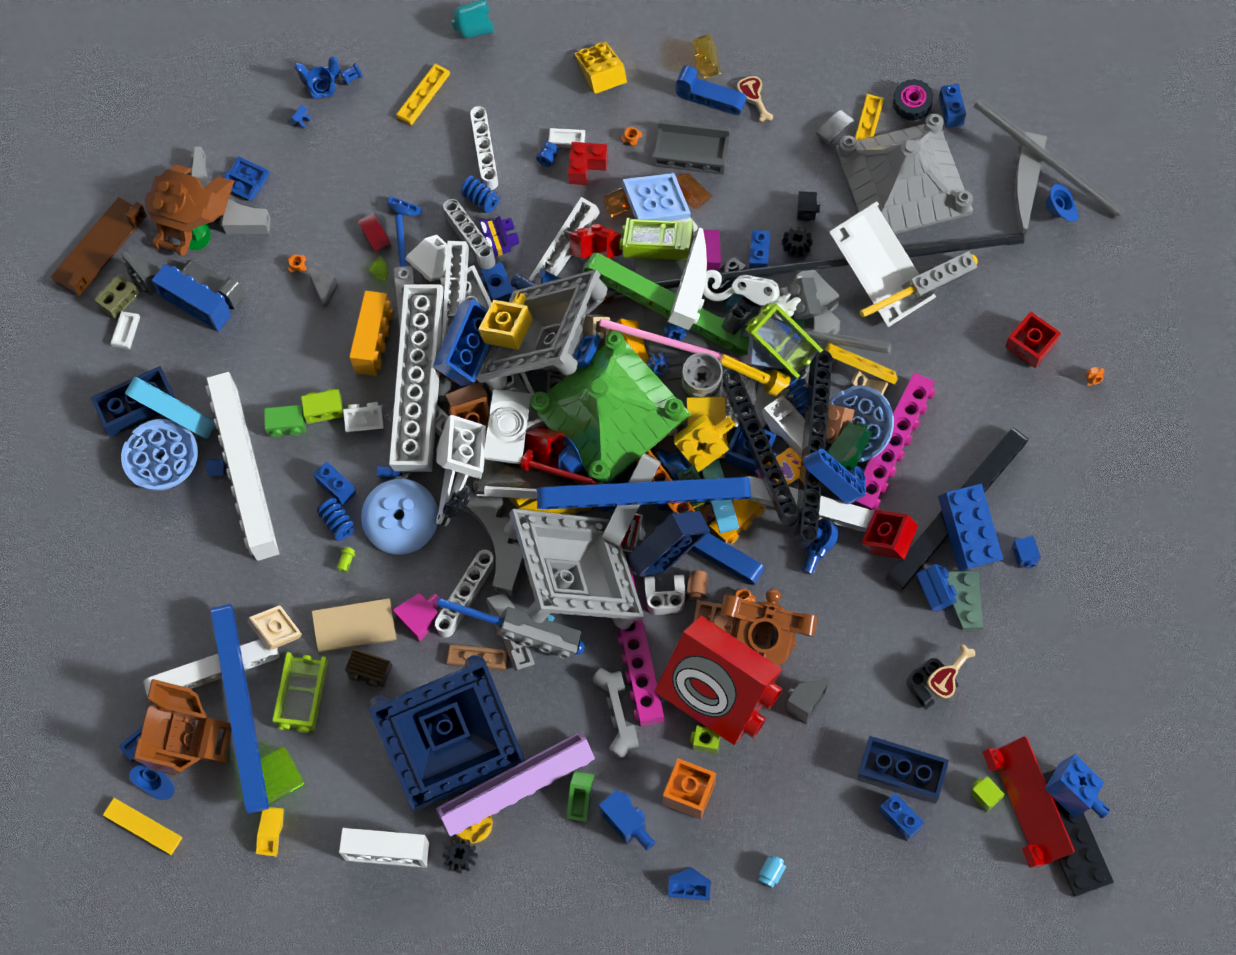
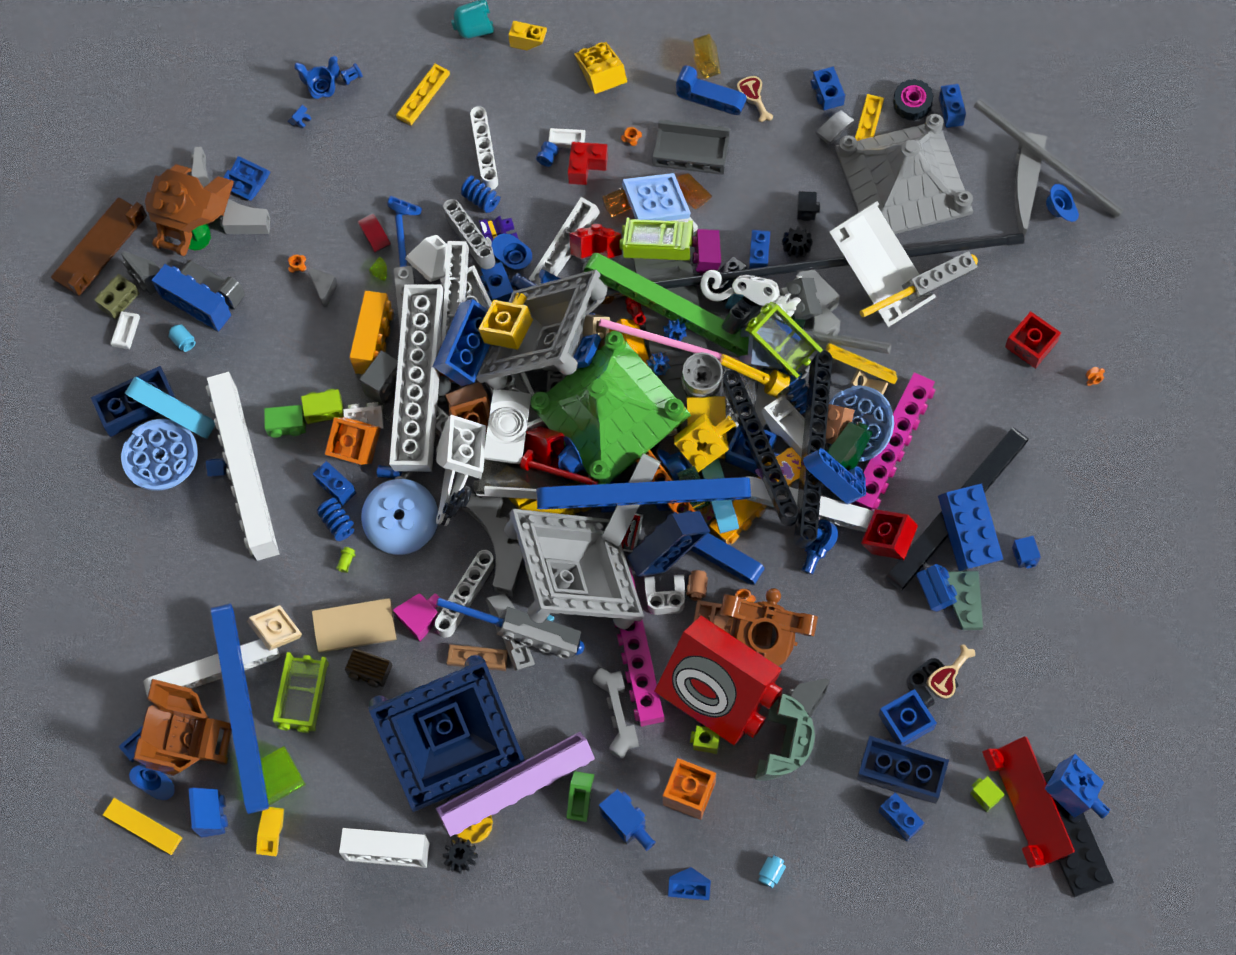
(181, 338): none -> medium azure brick
(207, 811): none -> blue slope
(352, 440): none -> orange brick
(380, 378): none -> dark grey brick
(511, 251): none -> blue piece
(526, 36): none -> yellow slope
(634, 308): none -> red pin
(691, 287): white slope -> none
(797, 739): none -> sand green cylinder
(831, 87): none -> blue brick
(907, 718): none -> blue brick

